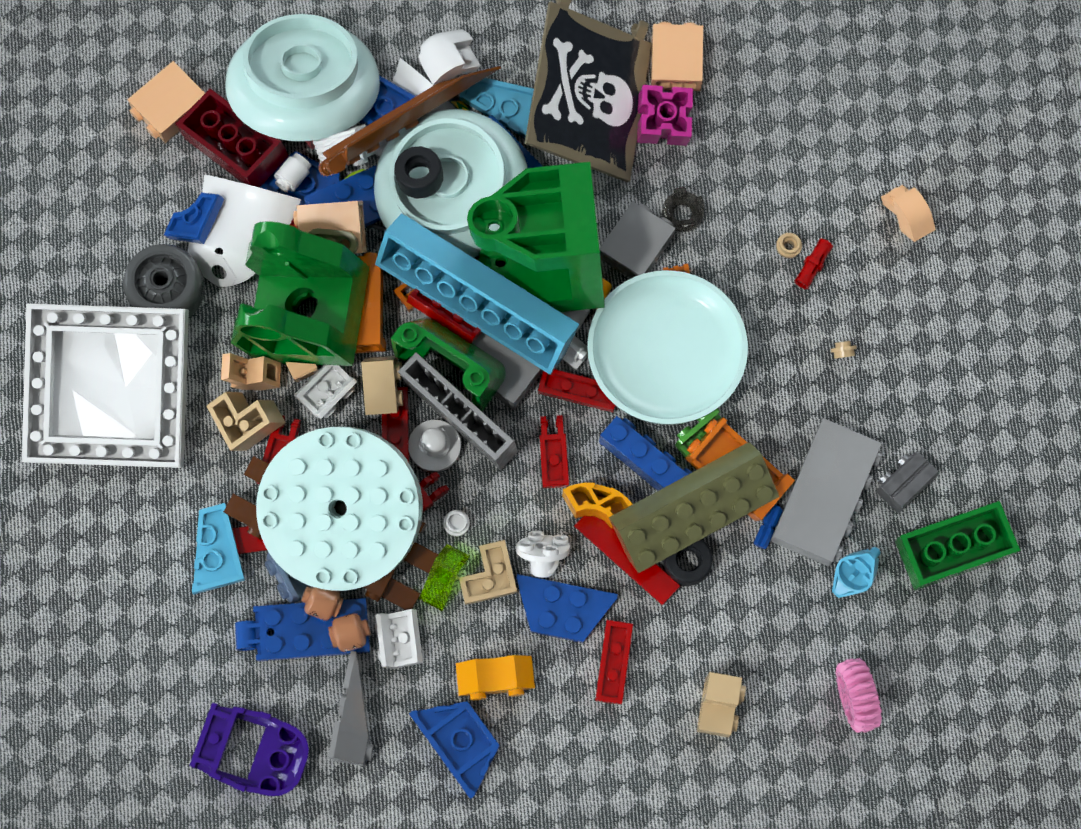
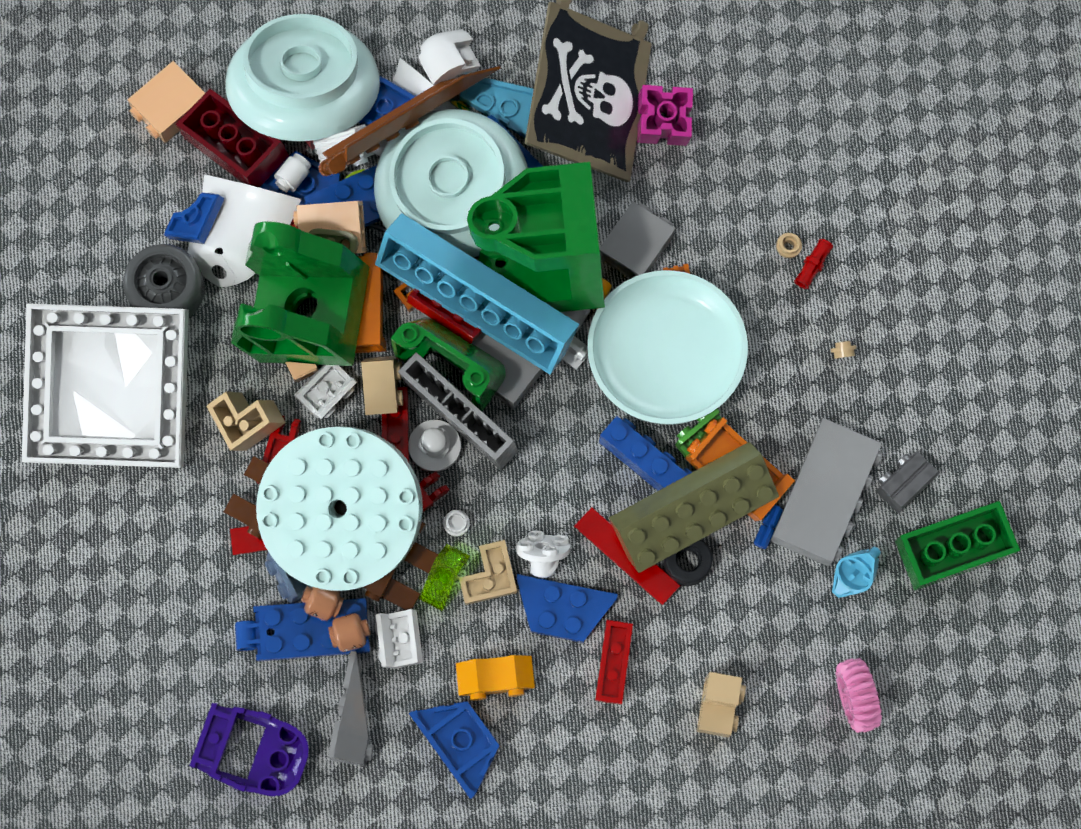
(216, 553): medium azure wing -> none
(250, 374): light nougat brick -> none
(414, 158): black tyre -> none
(553, 455): red hinge -> none
(574, 389): red plate -> none
(594, 500): light orange brick -> none
(677, 56): light nougat brick -> none
(682, 197): clear smoke piece -> none
(911, 211): light nougat brick -> none

